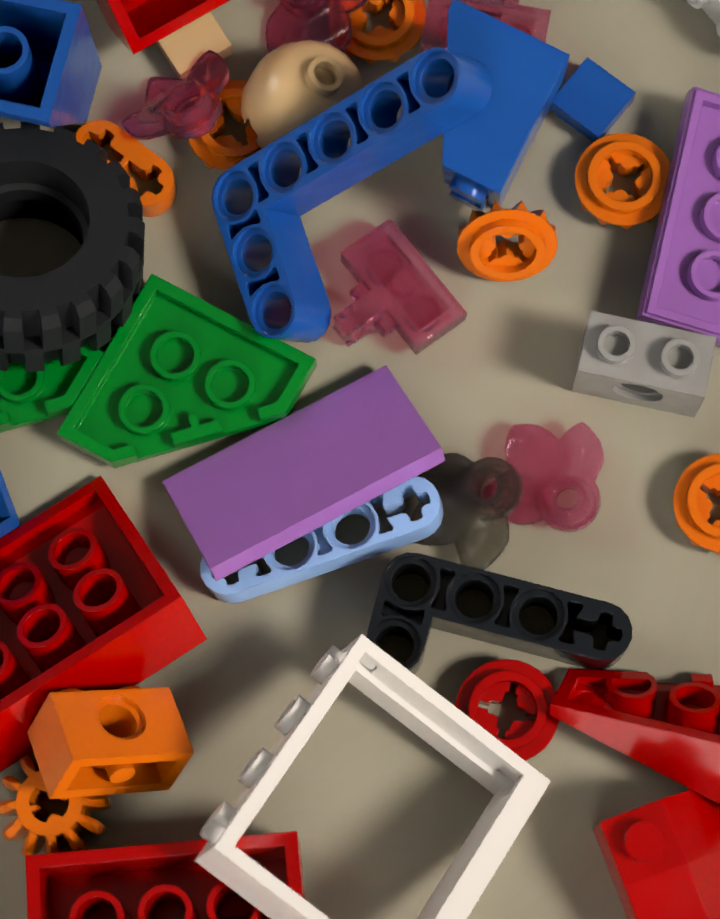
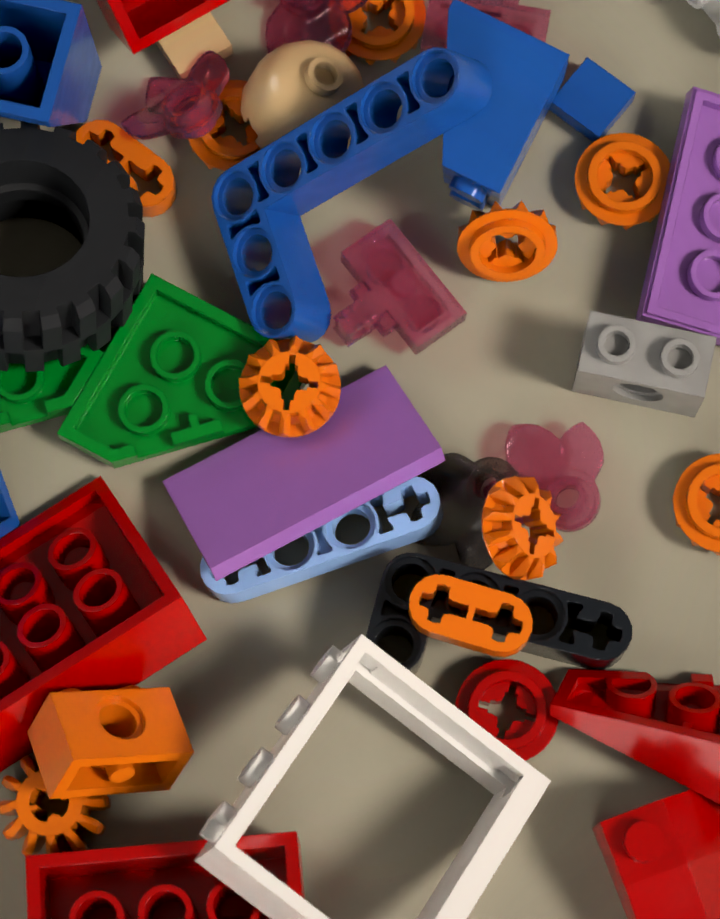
(310, 407): none -> orange gear
(475, 600): none -> orange beam
(507, 541): none -> orange gear

